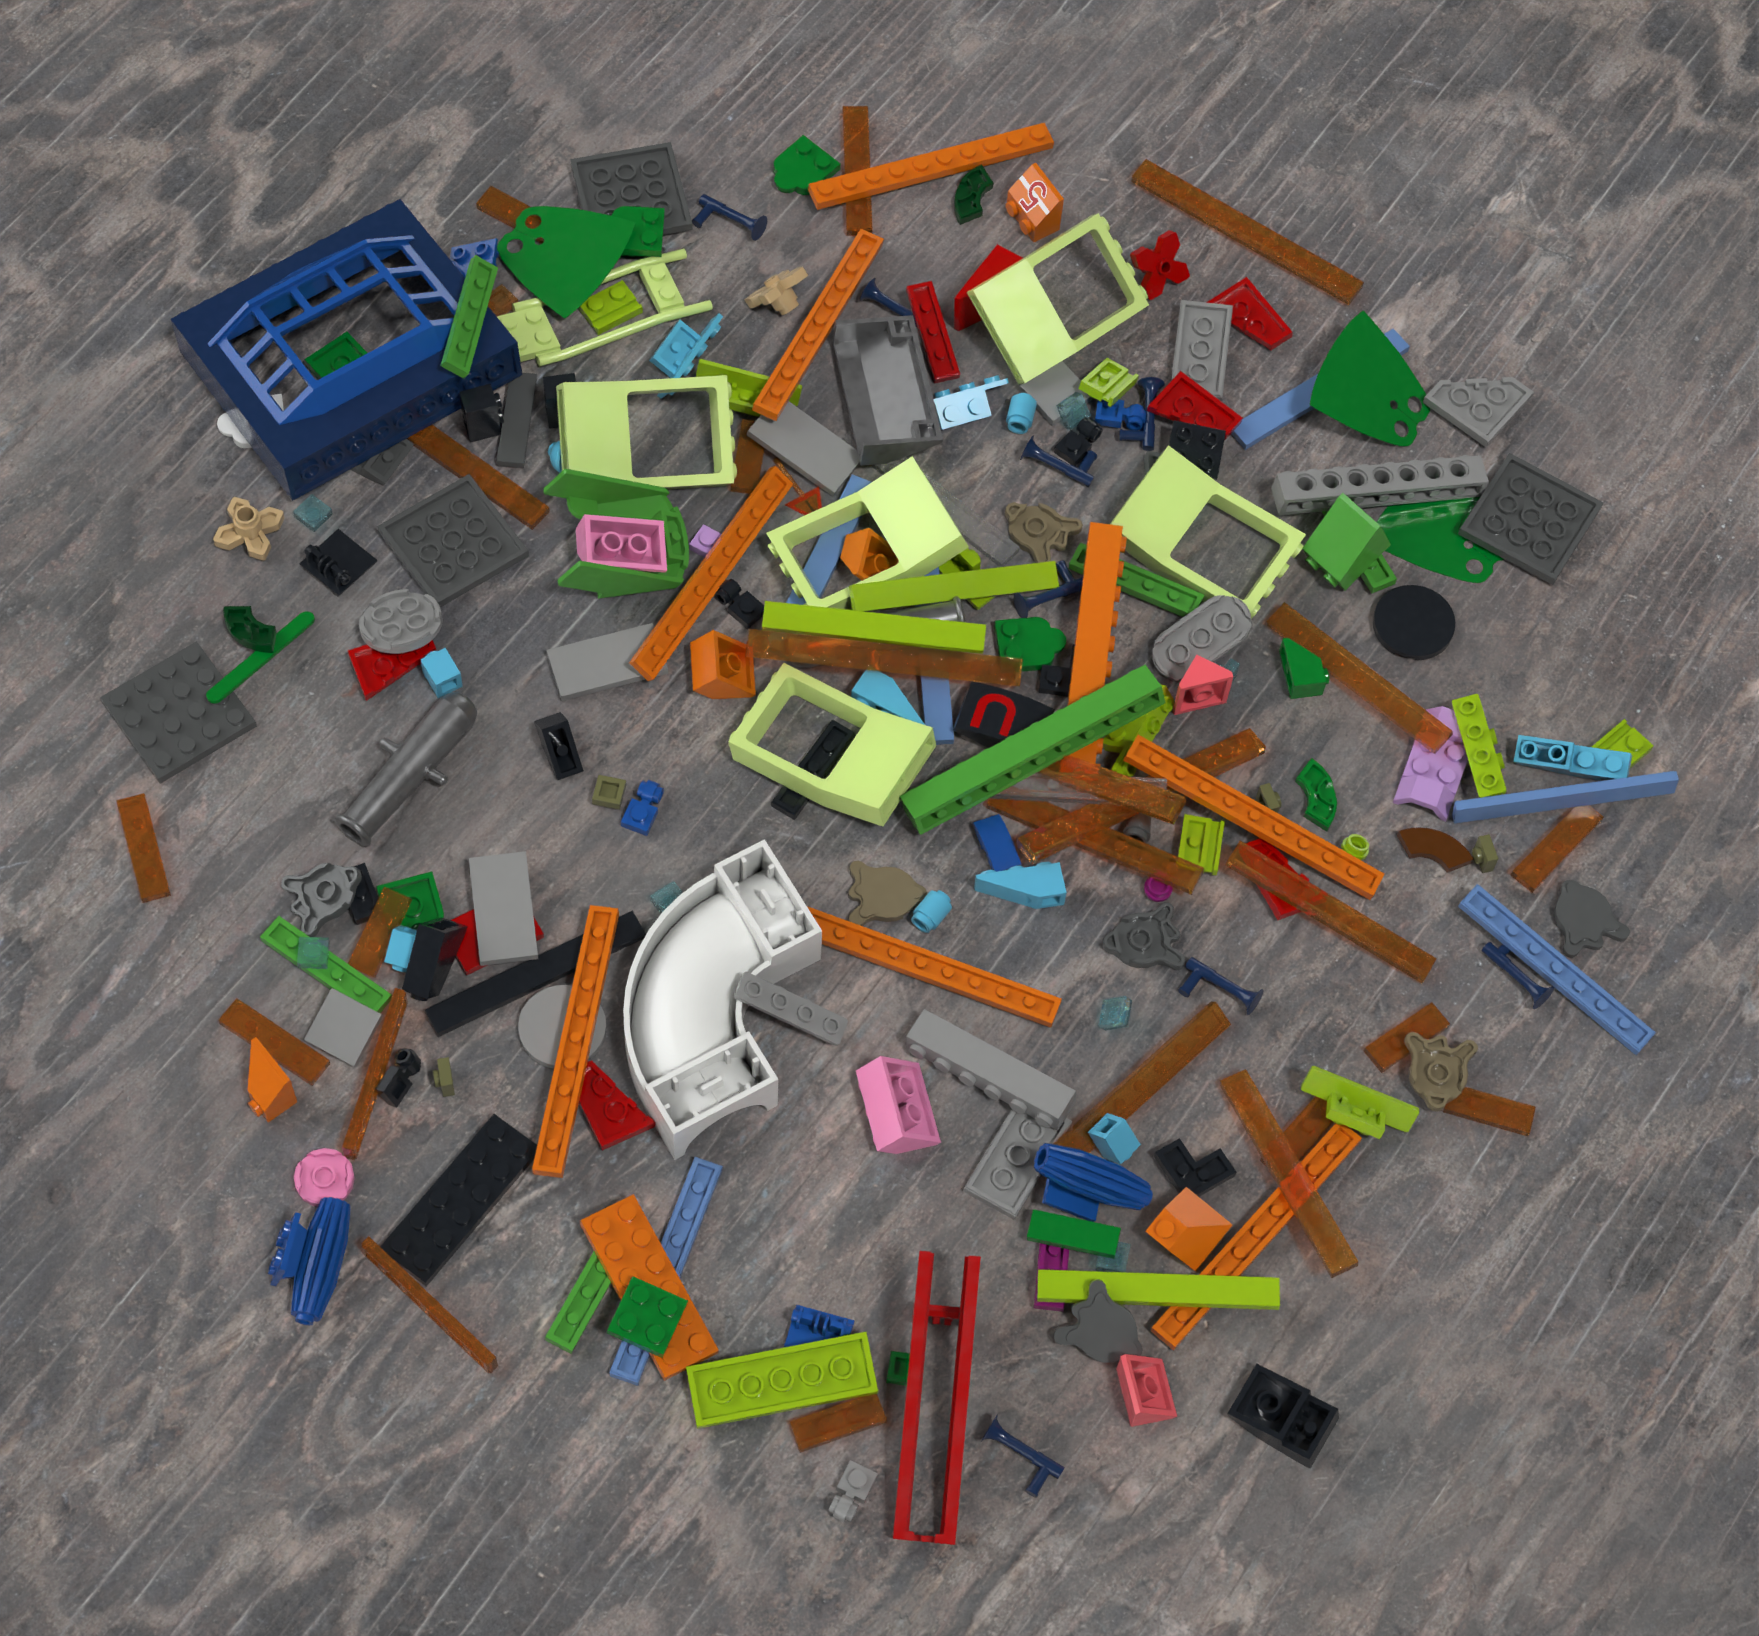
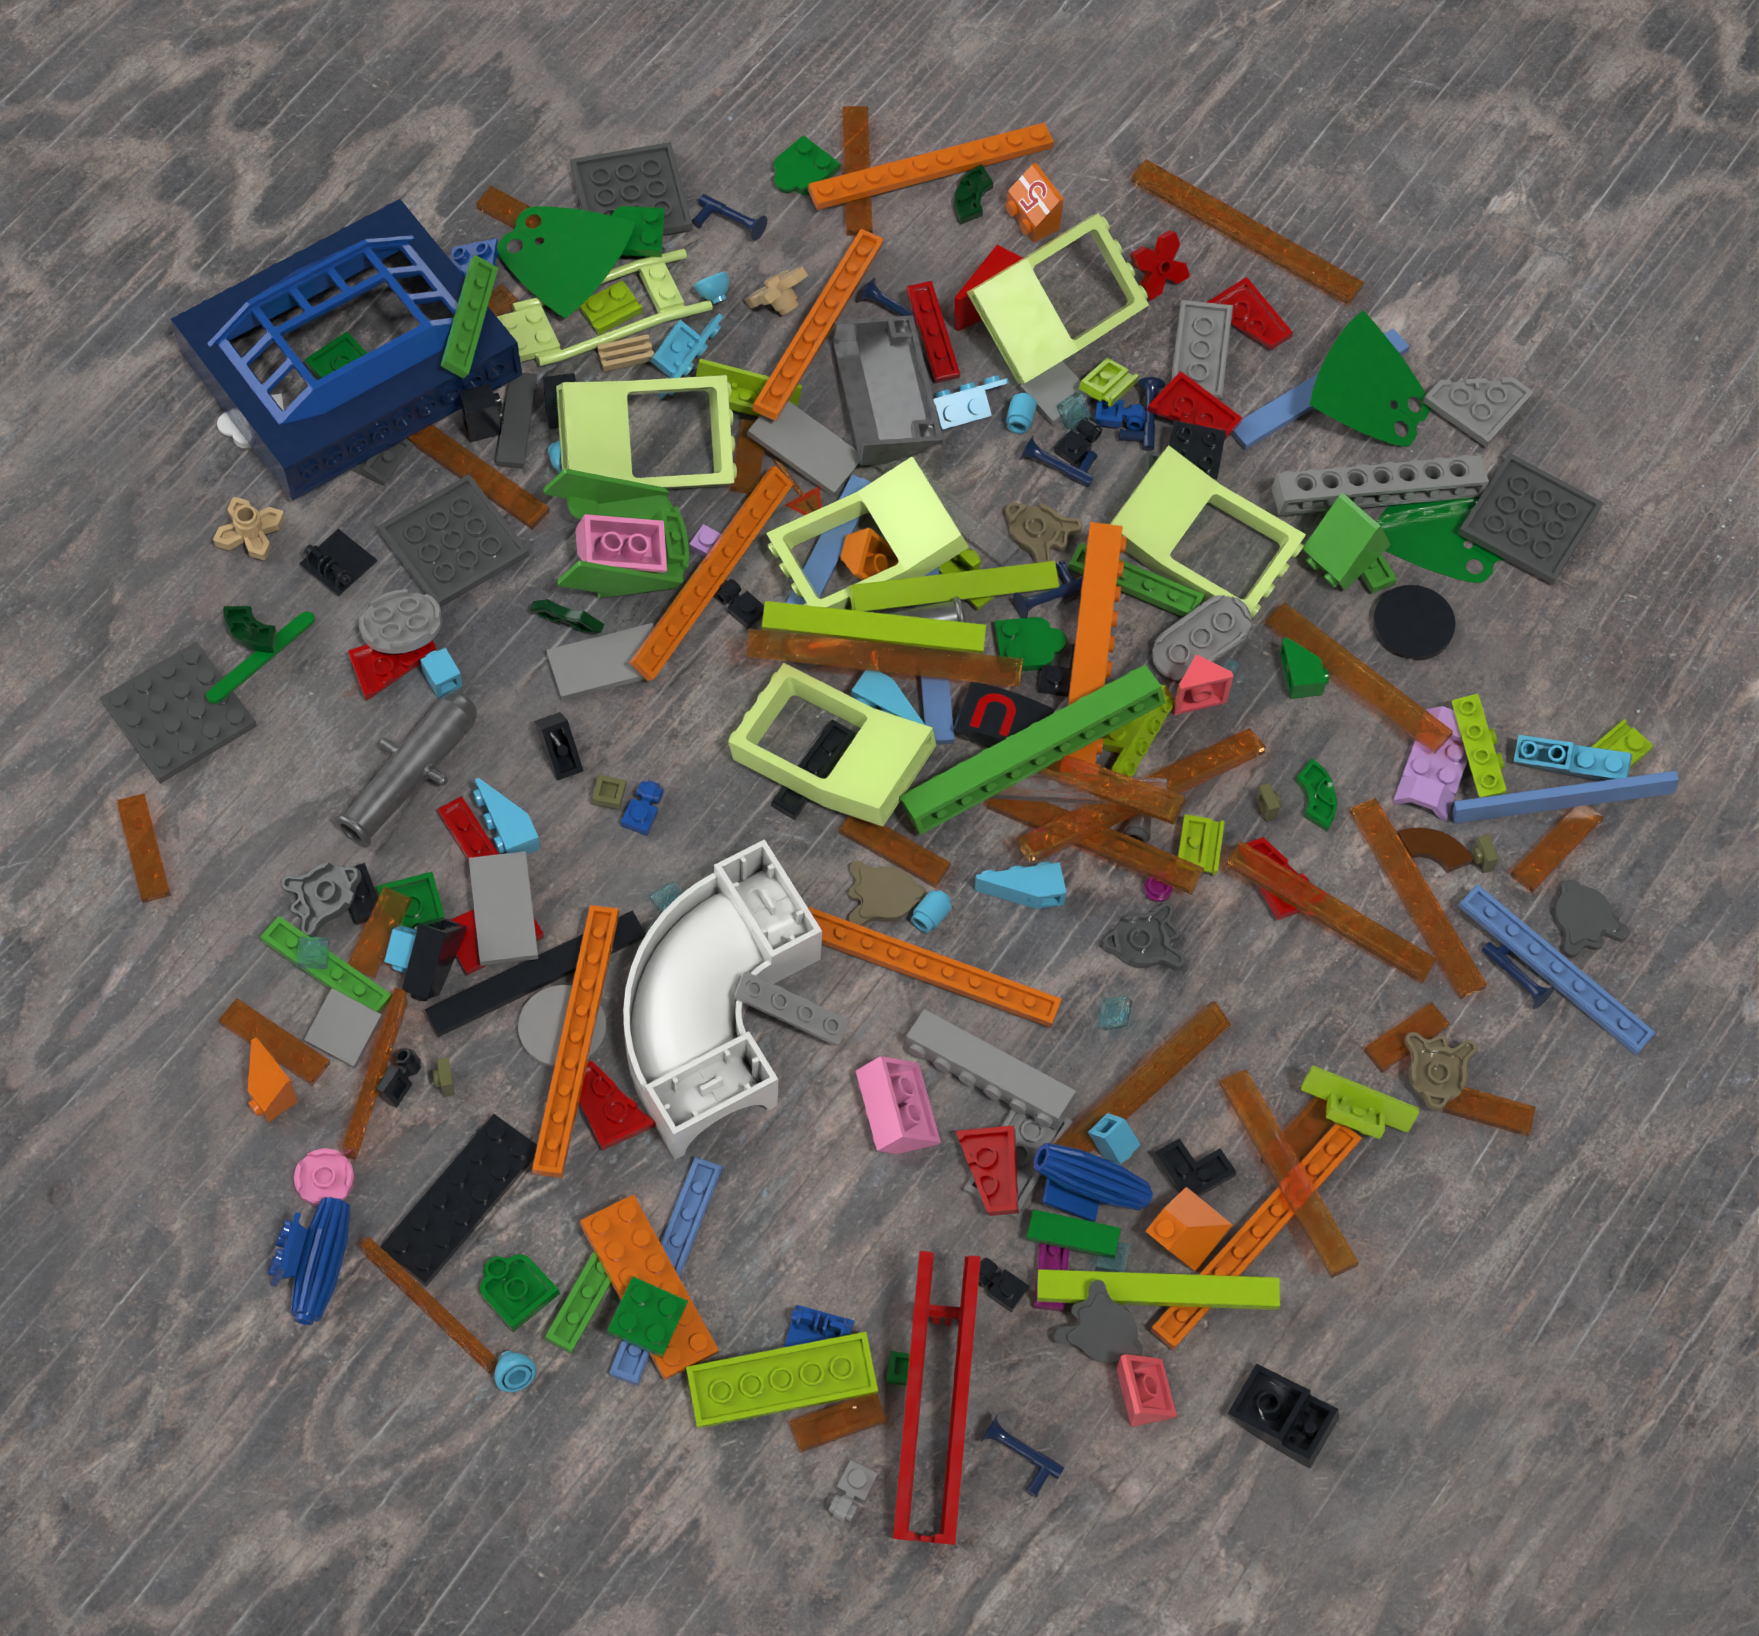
(312, 513): clear light blue plate -> none
(466, 829): none -> red tile
(509, 821): none -> medium azure slope
(514, 1371): none -> medium azure brick
(516, 1289): none -> green plate
(556, 613): none -> dark green tile
(624, 349): none -> tan tile
(713, 287): none -> medium azure brick
(721, 667): orange slope -> none
(896, 849): none -> clear orange tile
(993, 1166): none -> red wing
(997, 843): blue slope -> none
(1005, 1289): none -> black plate
(1200, 970): dark blue piece -> none
(1254, 817): orange plate -> none
(1356, 846): lime plate -> none
(1418, 898): none -> clear orange tile

